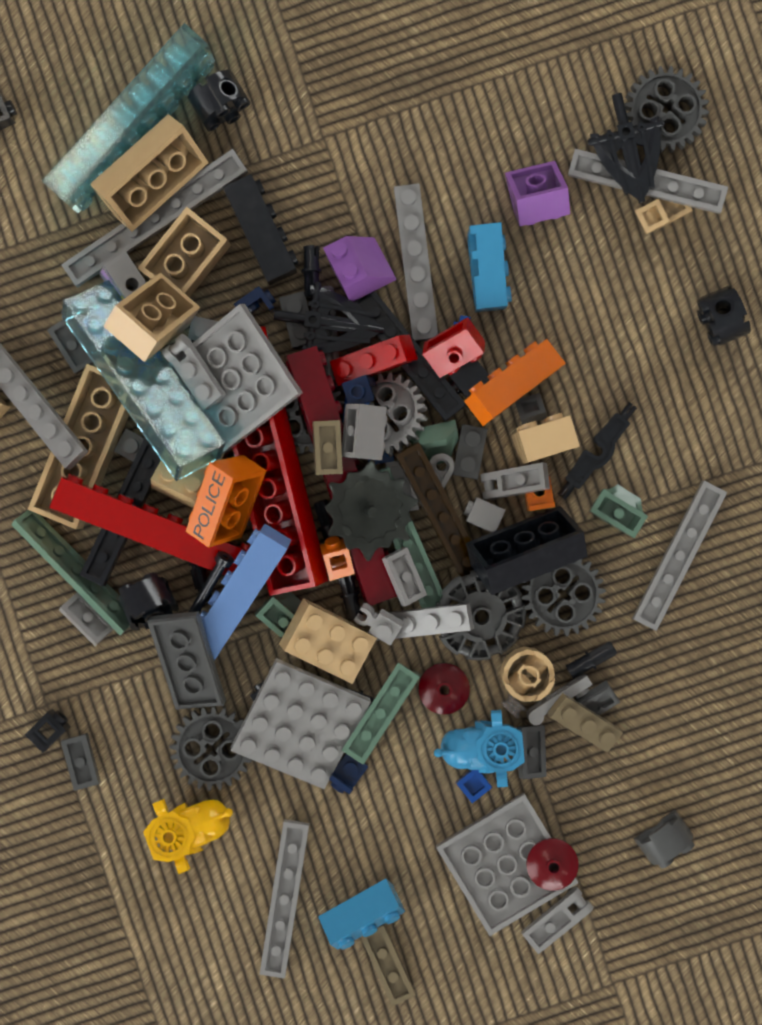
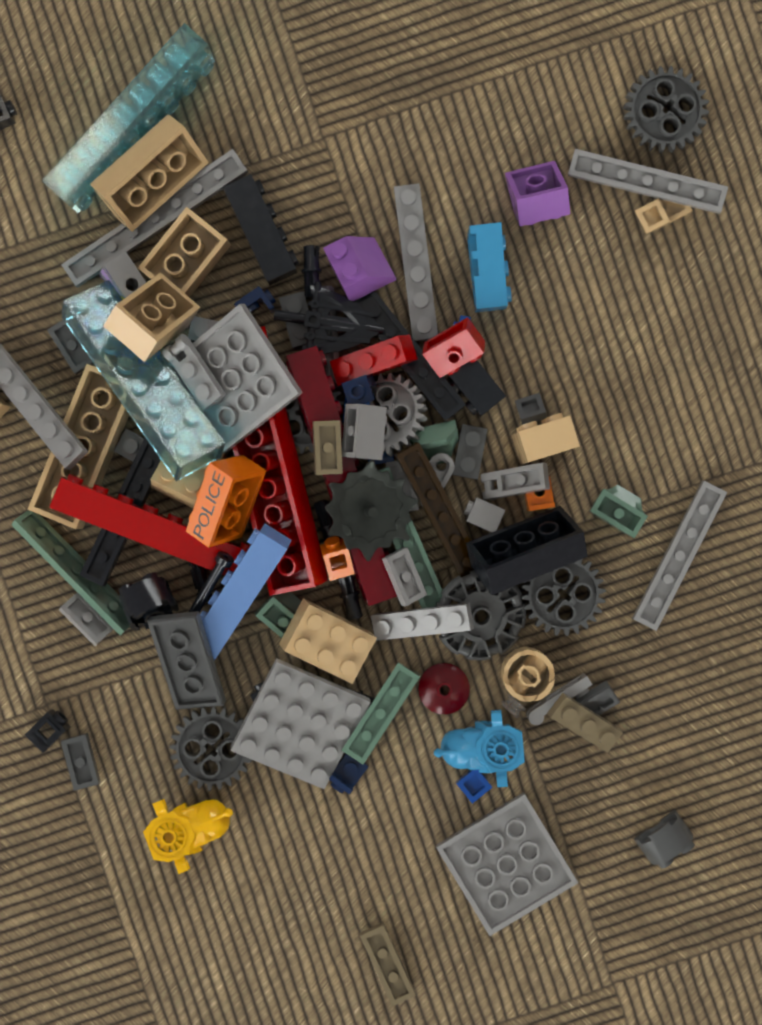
(218, 100): black brick -> none
(284, 898): light grey plate -> none
(362, 915): dark azure brick -> none
(383, 625): light grey plate -> none
(514, 382): orange brick -> none
(534, 752): dark grey plate -> none
(548, 852): dark red dish -> none
(557, 920): light grey plate -> none
(591, 659): black axle -> none
(606, 441): black piece -> none
(637, 177): black bar -> none
(724, 316): black brick -> none

